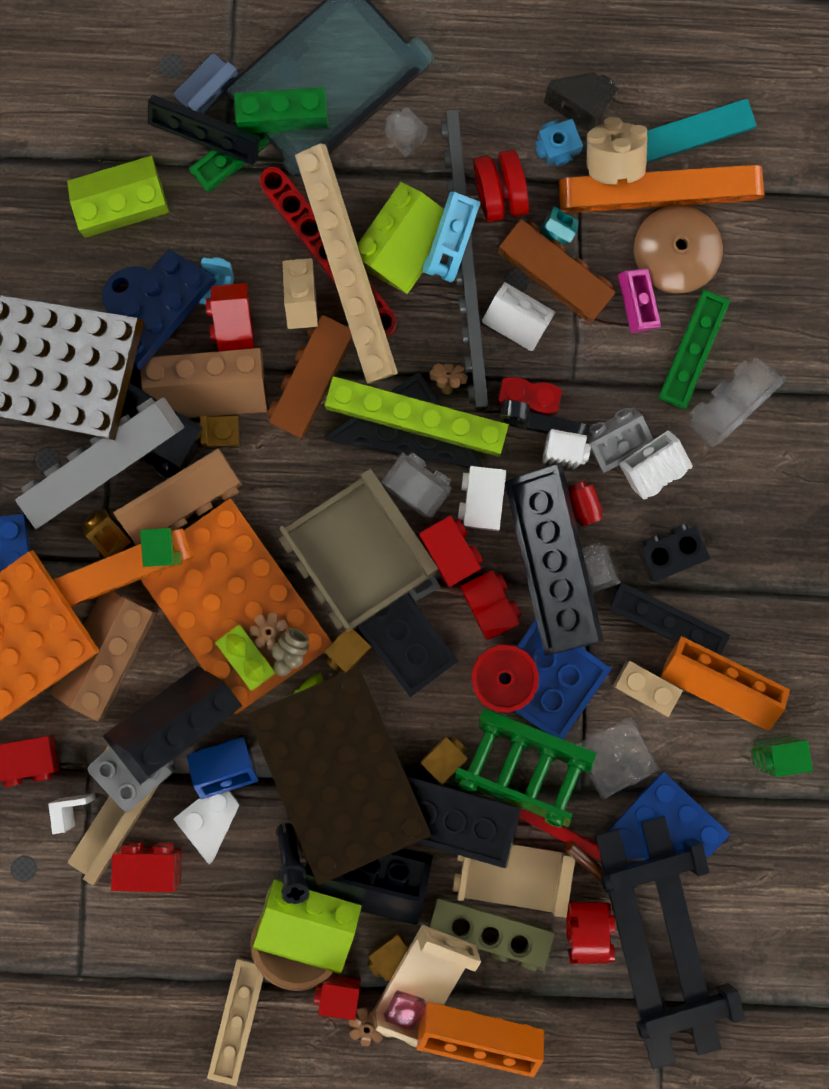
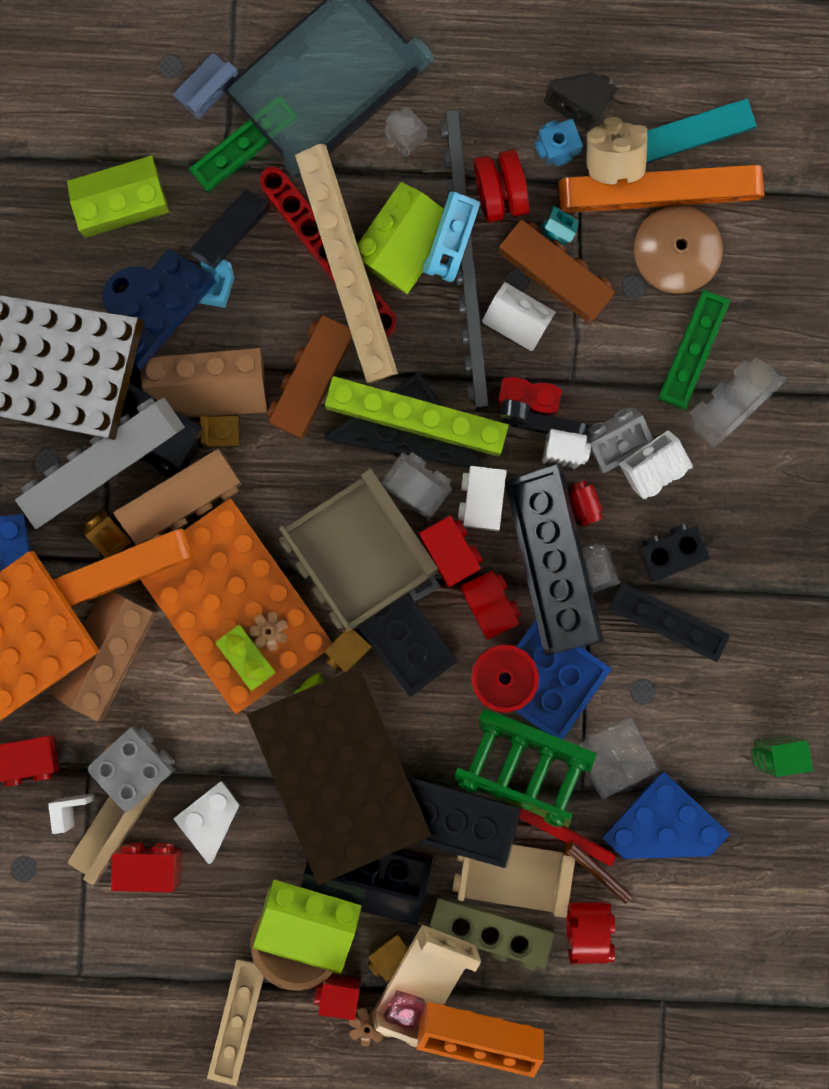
(158, 548): green panel -> none
(171, 722): black slope -> none
(203, 130): black tile -> none
(222, 767): blue brick -> none
(230, 228): none -> black tile
(231, 317): red brick -> none
(282, 110): green brick -> none
(289, 651): dark tan piece -> none
(292, 871): black pin -> none
(300, 293): tan brick -> none
(445, 758): pearl gold brick -> none
(448, 376): medium nougat plant -> none
(639, 300): dark pink brick -> none
(647, 688): tan brick -> none
(664, 868): black fence -> none
(725, 683): orange brick -> none

